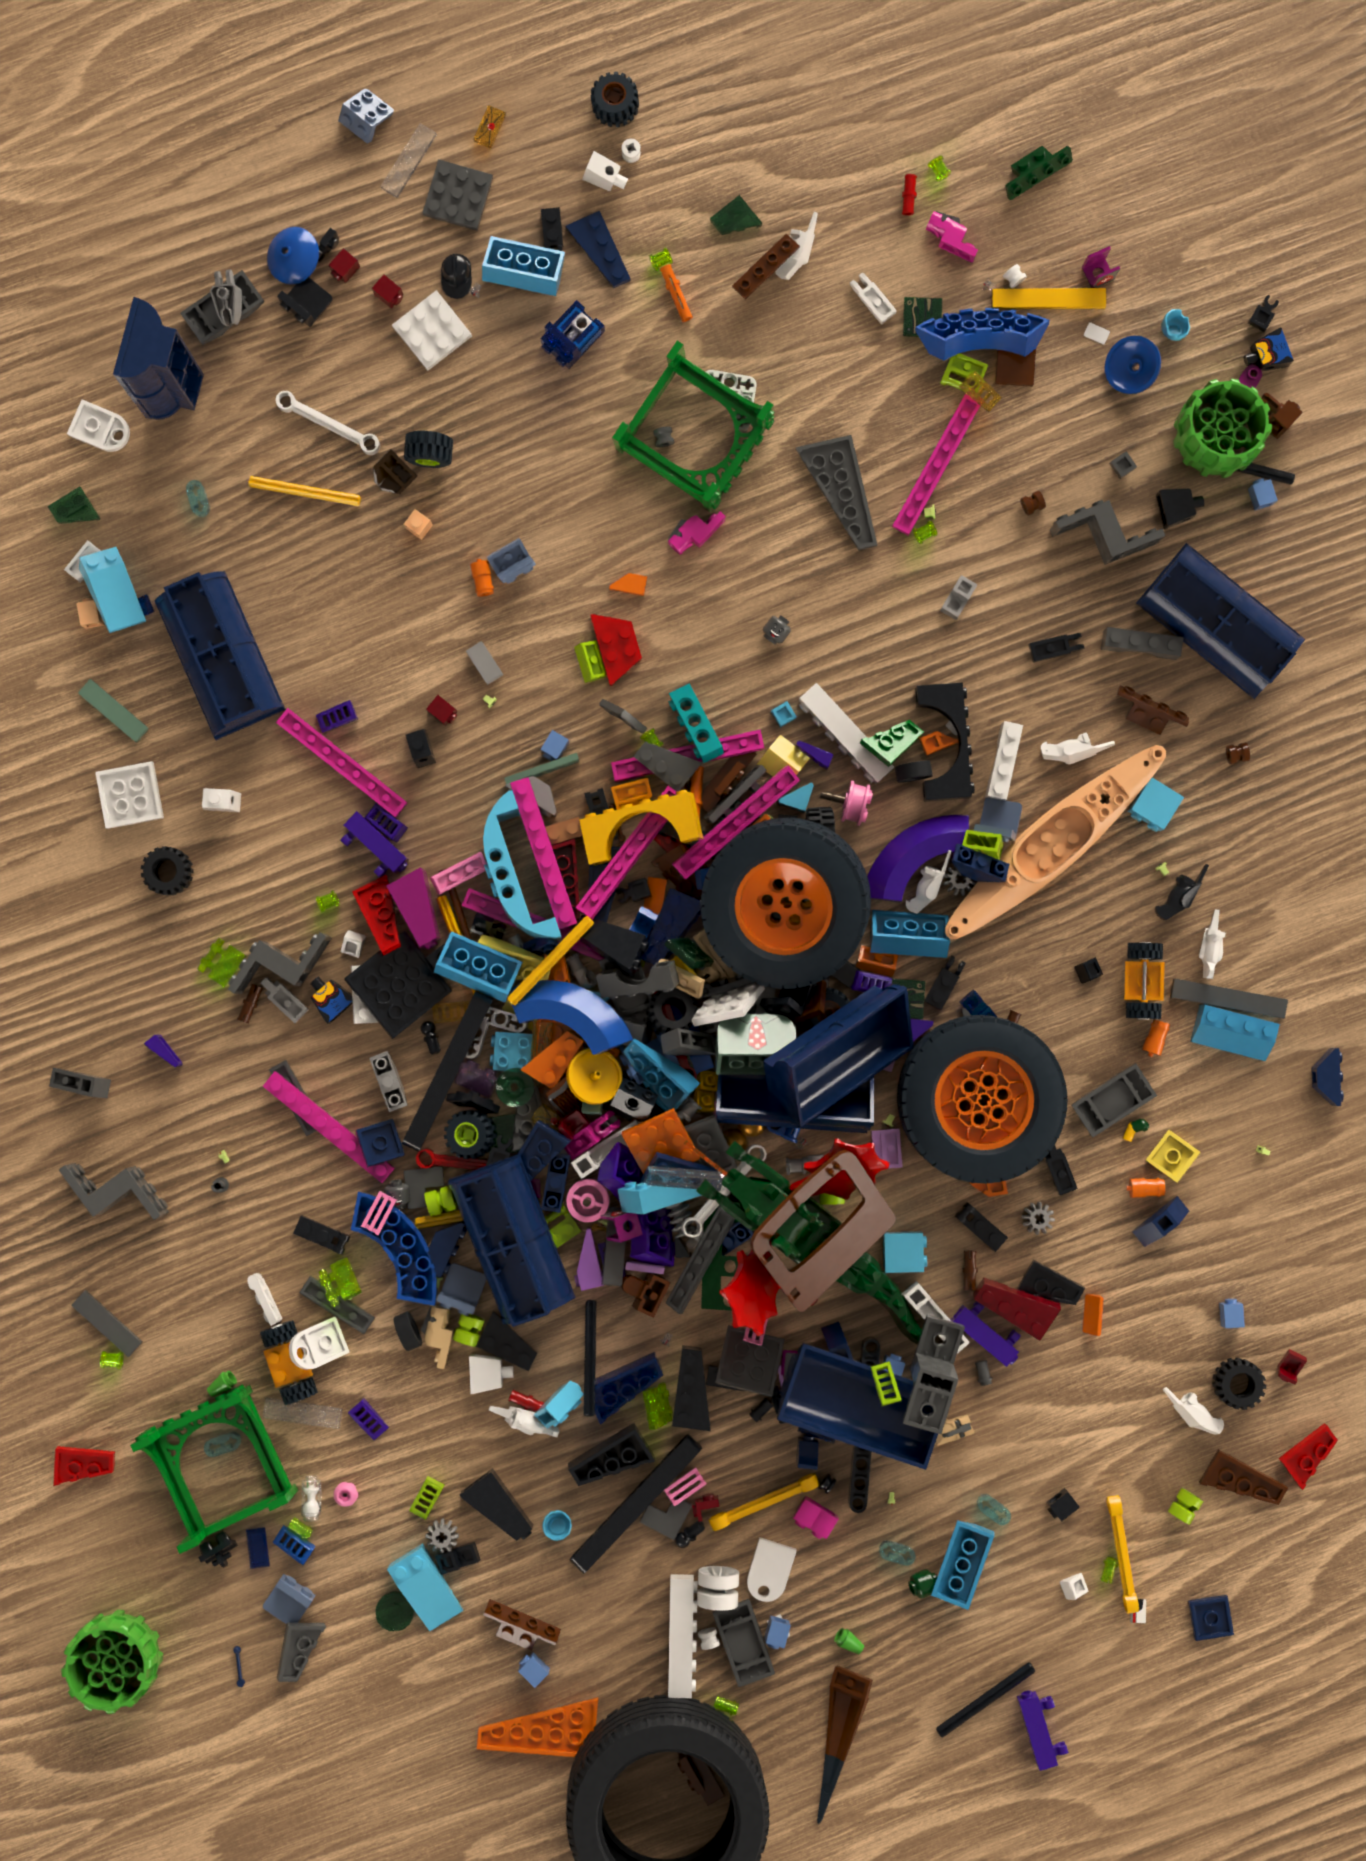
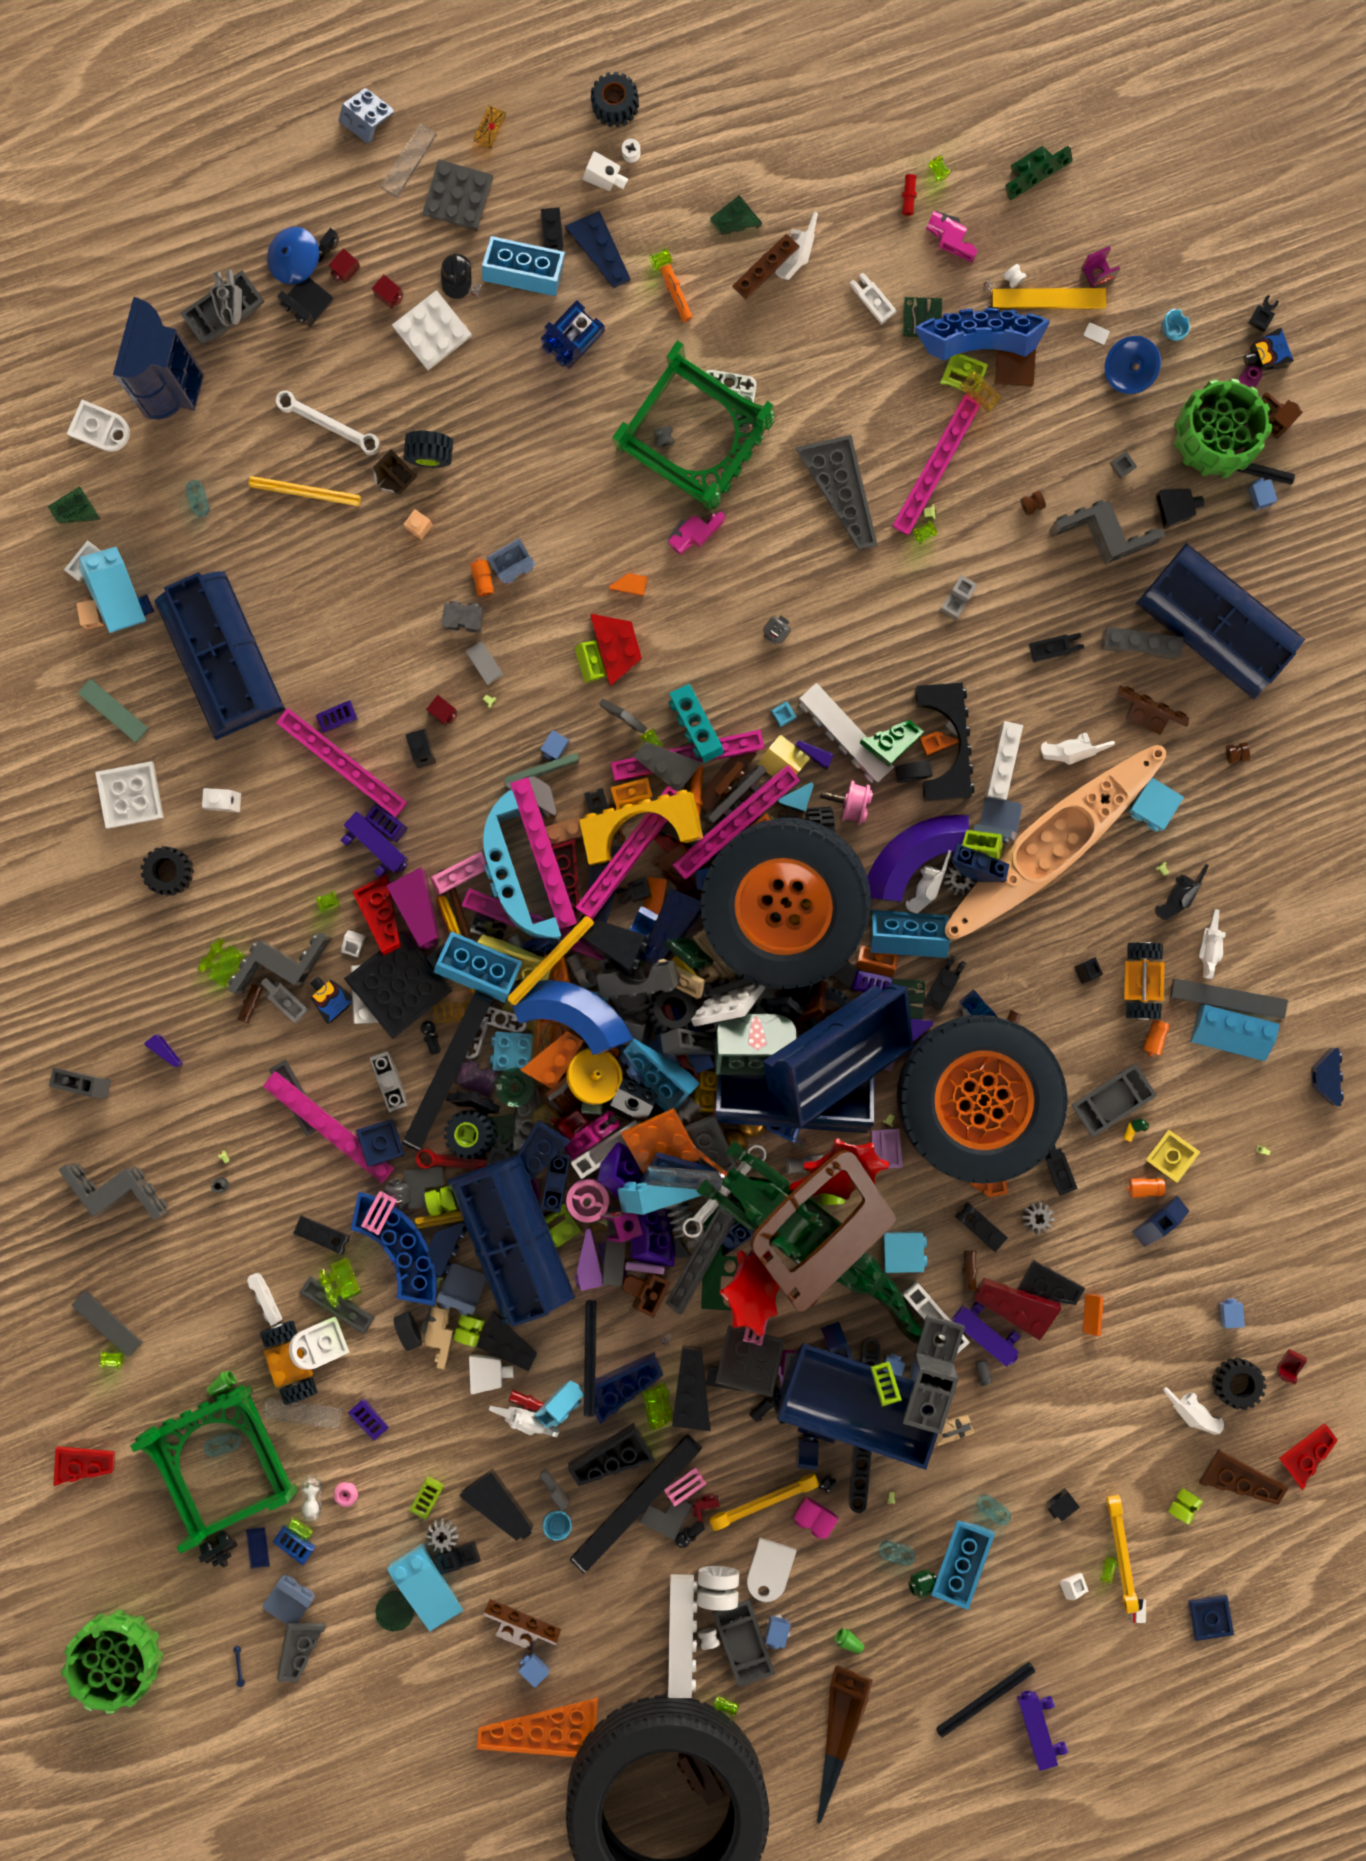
(463, 616): none -> flat silver brick
(557, 1493): none -> dark grey tile

